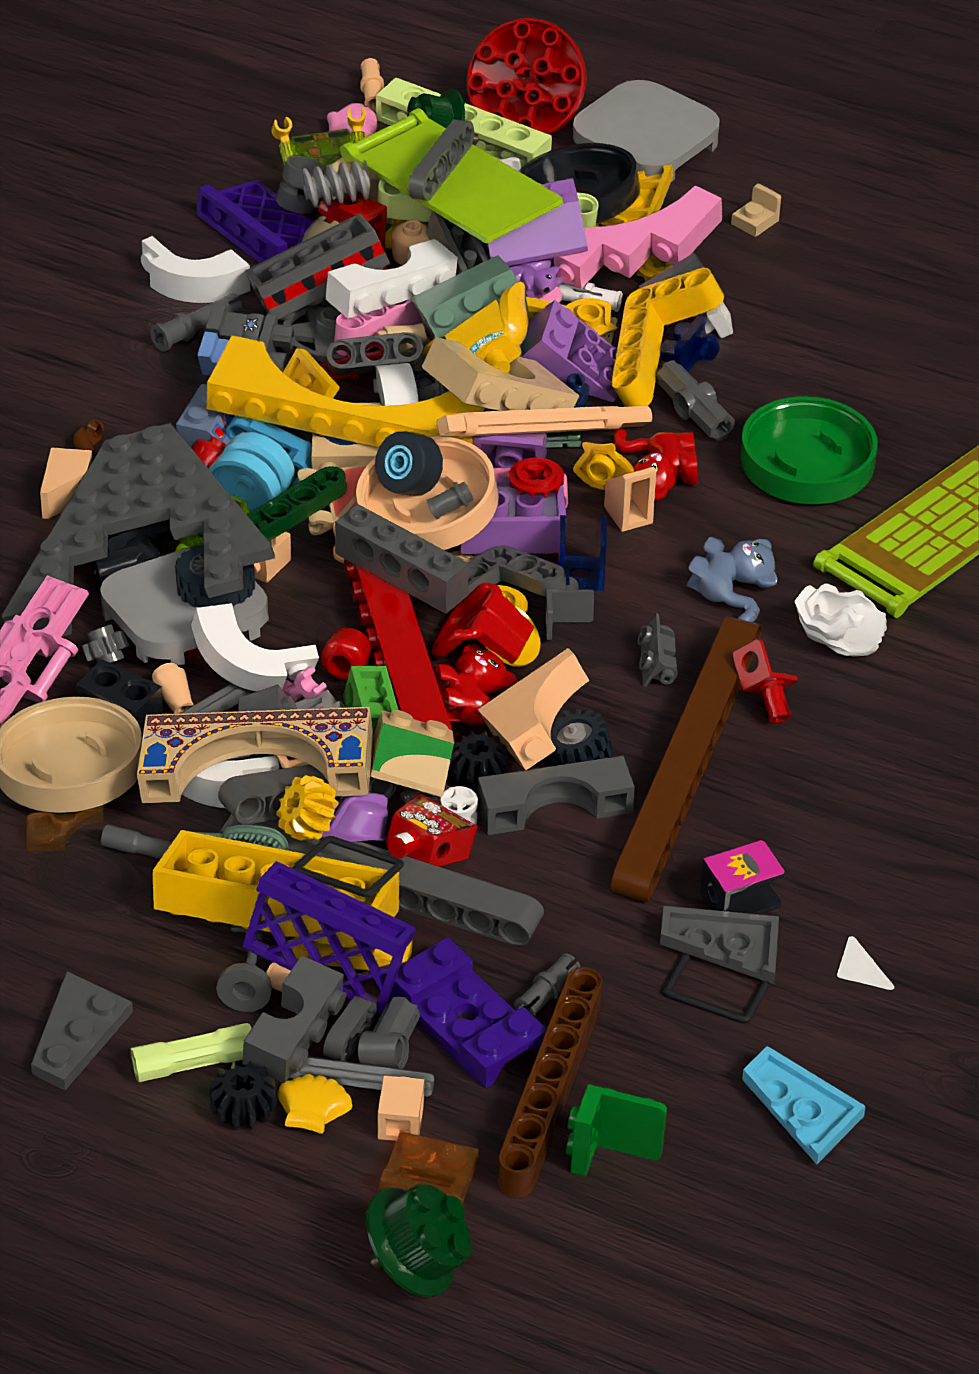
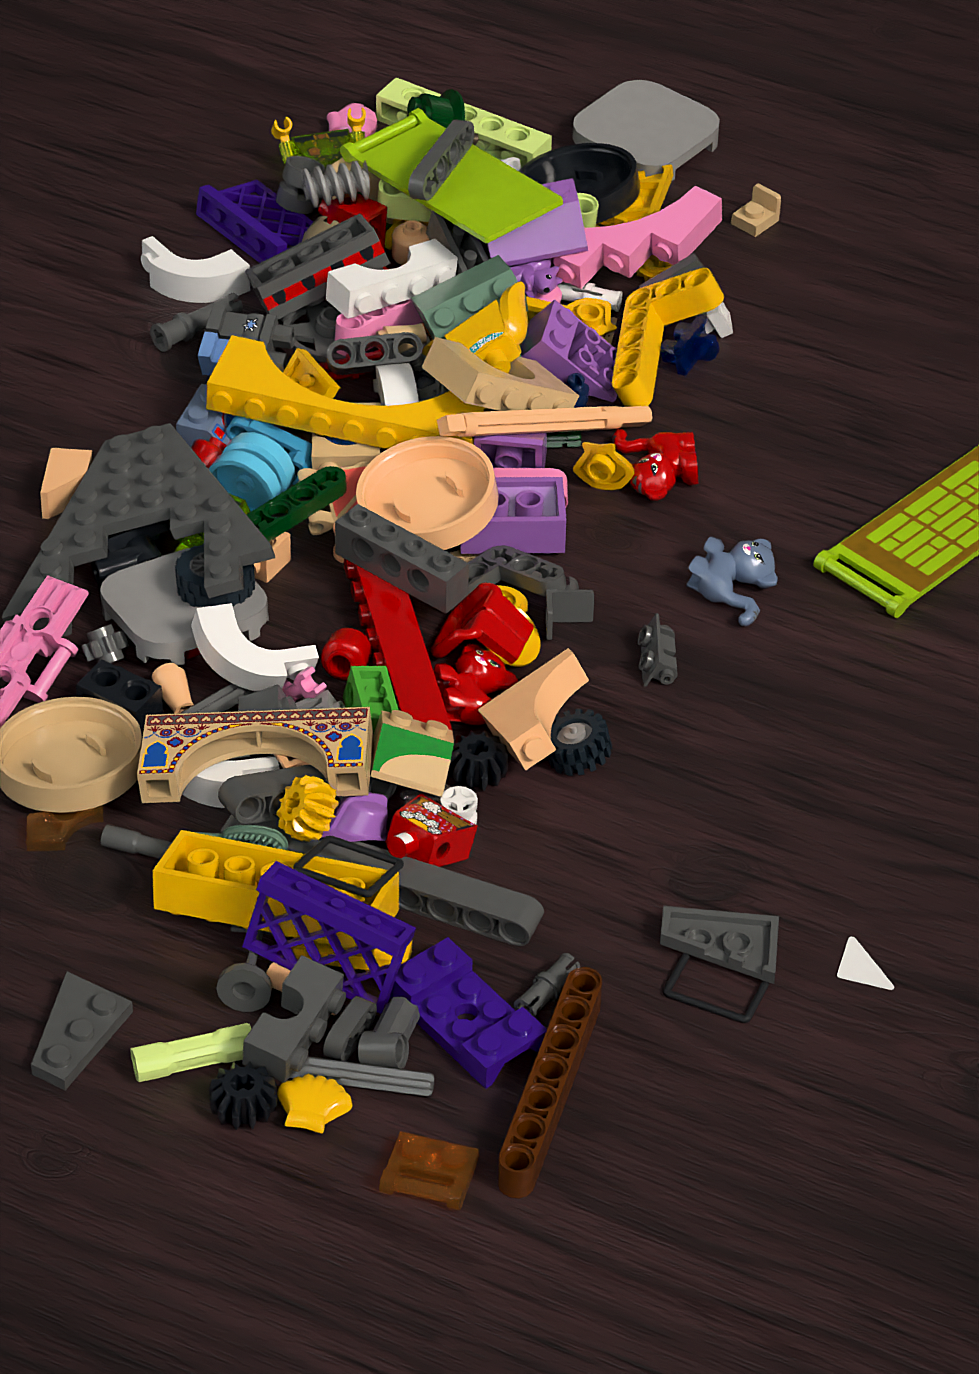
(89, 436): reddish brown arm -> none
(371, 82): light nougat pin -> none
(400, 1107): light nougat brick -> none
(408, 463): black wheel -> none
(418, 1237): dark green piece -> none
(450, 500): dark grey pin -> none
(528, 74): red bracket -> none
(536, 468): red gear -> none
(595, 565): clear blue piece -> none
(597, 785): dark grey arch -> none
(614, 1123): green bracket -> none
(631, 498): light nougat slope -> none
(683, 764): reddish brown beam -> none
(695, 400): dark grey piece -> none
(741, 879): piece -> none
(765, 681): red bracket -> none
(802, 1102): medium azure wing -> none
(808, 450): green brick -> none
(841, 620): white hair -> none

